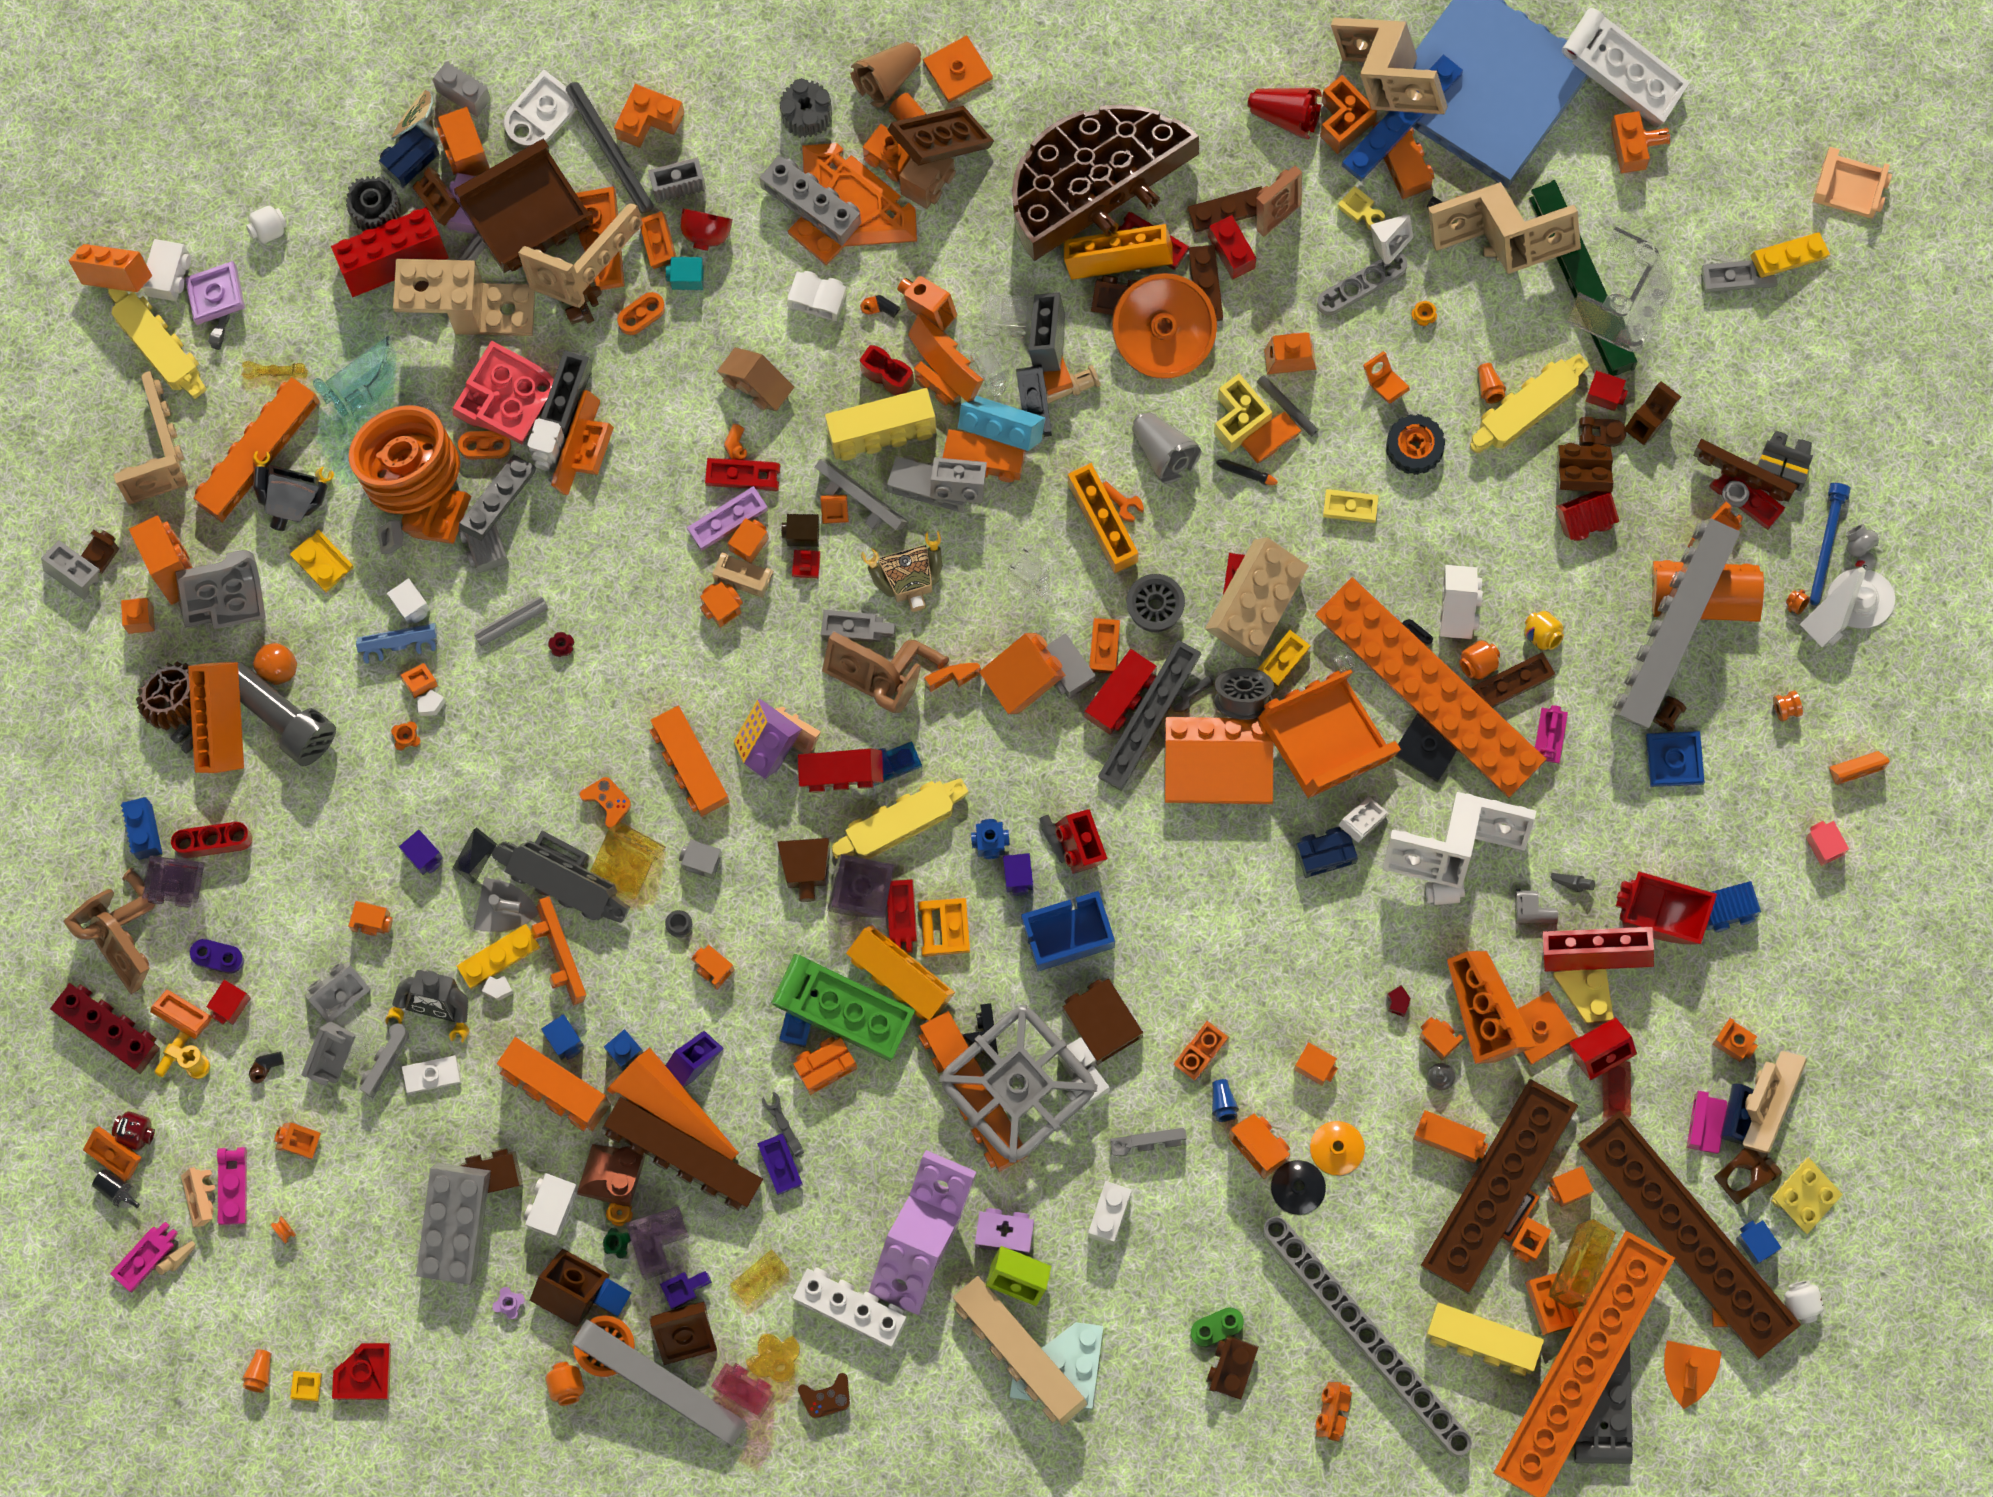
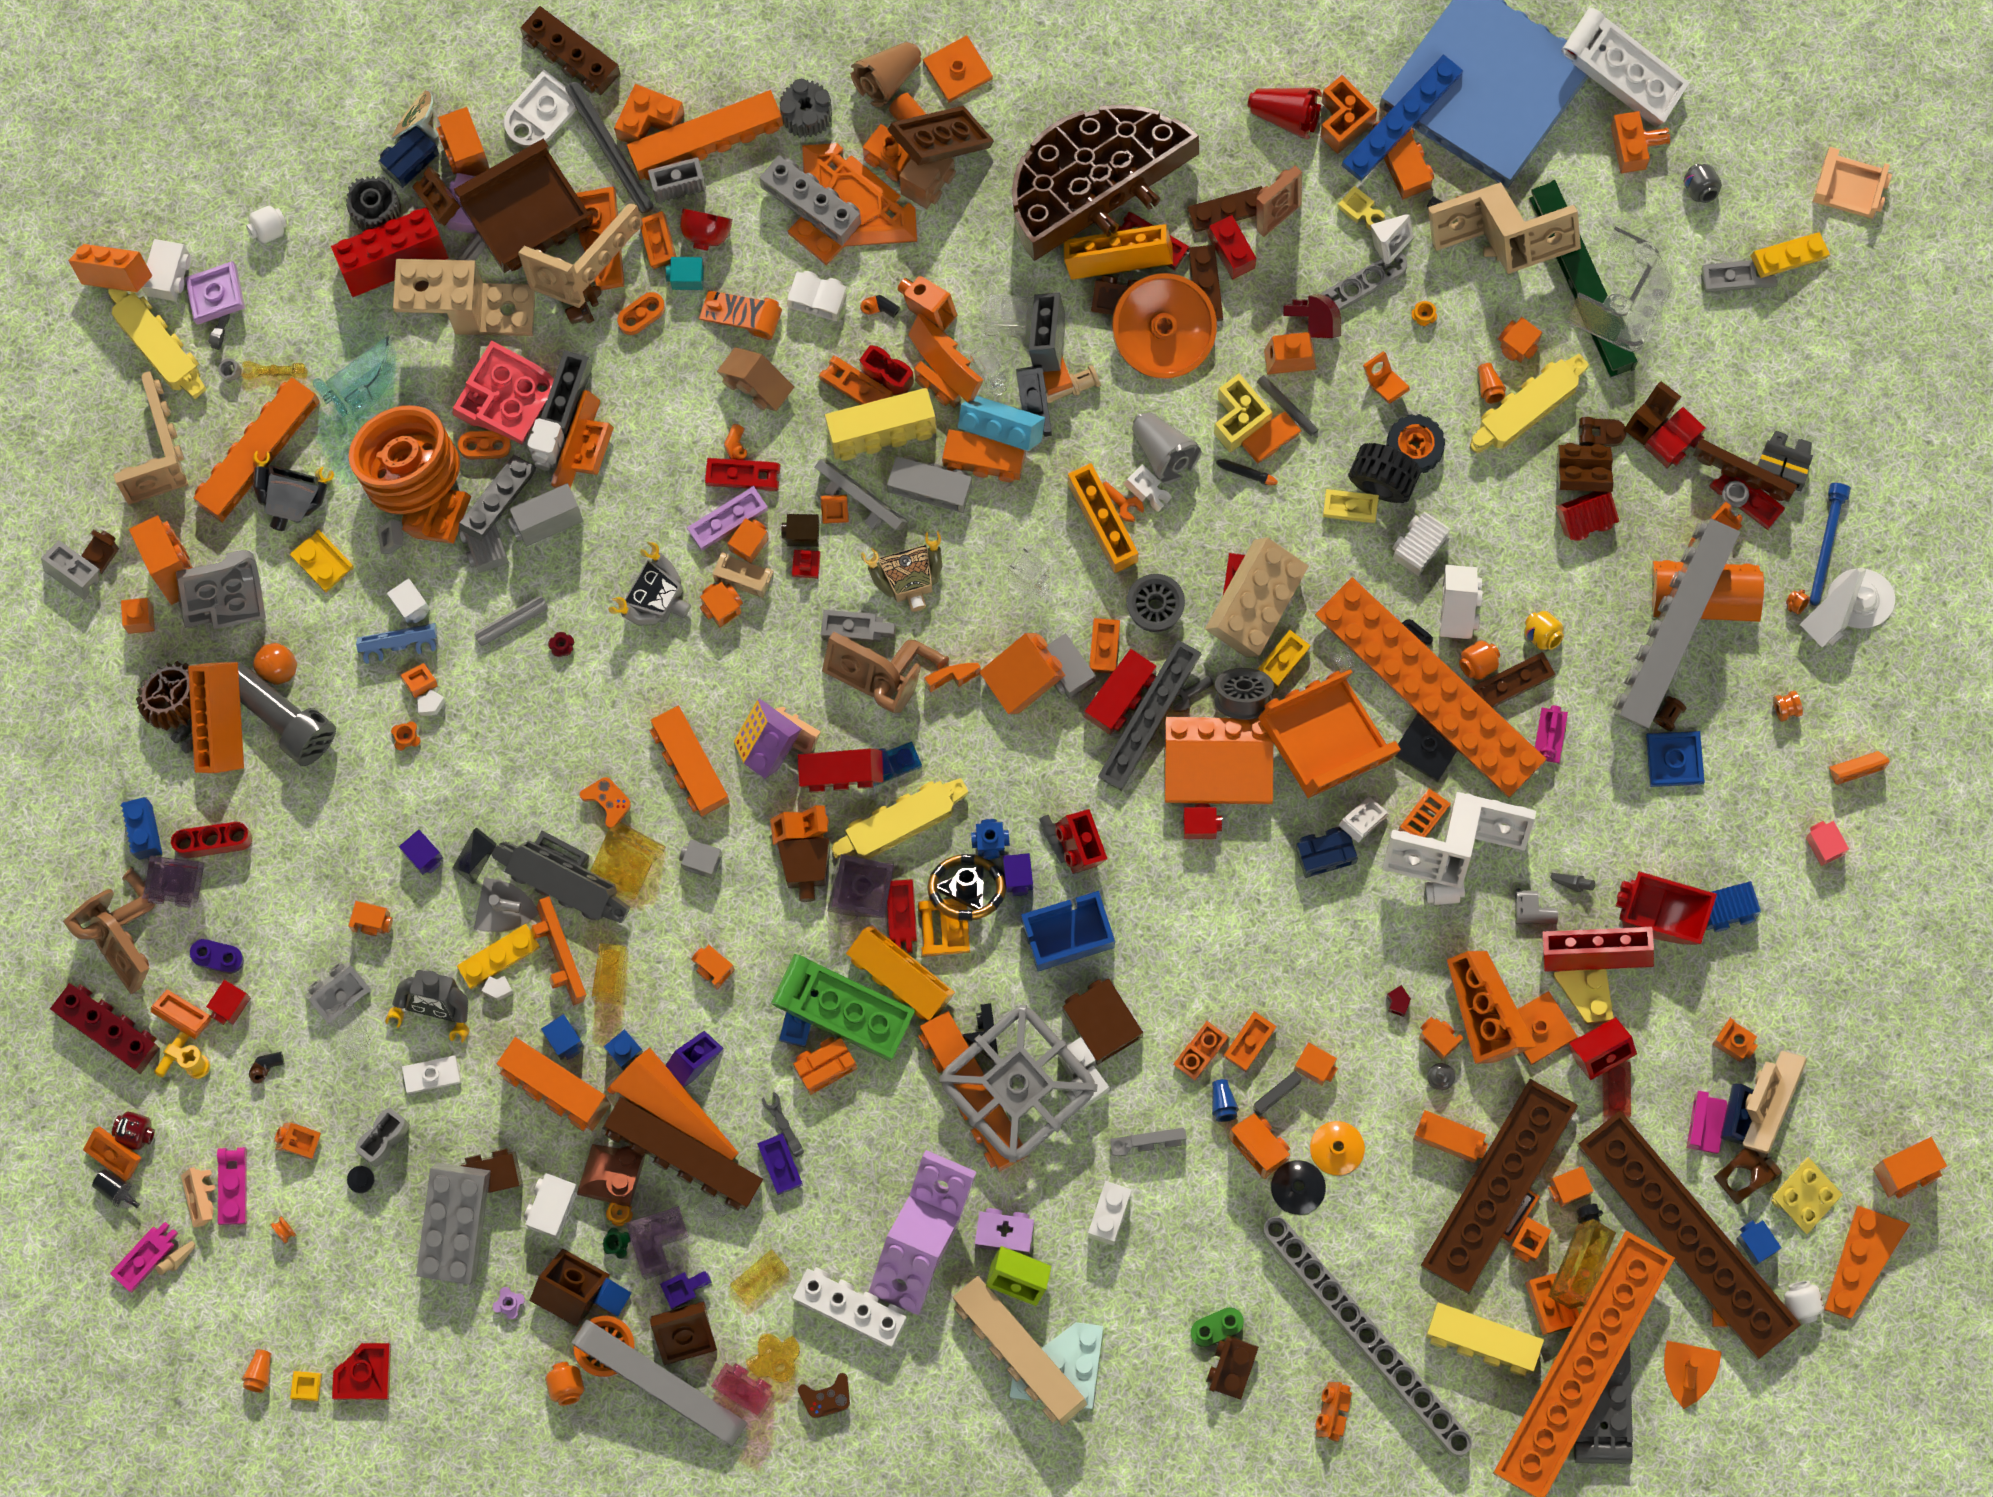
(225, 369): none -> light grey hinge
(328, 1054): light grey hinge -> none
(360, 1179): none -> black plate
(384, 1060): light grey plate -> none
(386, 1132): none -> light grey brick
(461, 88): light grey brick -> none
(545, 515): none -> light grey brick
(570, 51): none -> reddish brown brick
(610, 974): none -> clear yellow brick
(653, 593): none -> torso
(678, 923): dark grey plate -> none
(707, 134): none -> orange brick
(752, 314): none -> orange door
(799, 825): none -> orange brick
(853, 382): none -> orange plate
(958, 480): light grey bracket -> none
(966, 887): none -> black piece
(1145, 485): none -> white plate
(1201, 822): none -> red brick
(1250, 1041): none -> orange plate
(1277, 1093): none -> dark grey tile
(1322, 315): none -> dark red brick
(1384, 472): none -> black tyre
(1389, 65): tan bracket -> none
(1405, 826): none -> orange slope
(1421, 543): none -> white brick
(1519, 340): none -> orange brick
(1588, 1213): none -> black plate
(1606, 391): red brick -> none
(1675, 438): none -> red brick
(1702, 183): none -> dark grey head
(1860, 543): light grey animal -> none
(1864, 1254): none -> orange wing
(1909, 1167): none -> orange brick

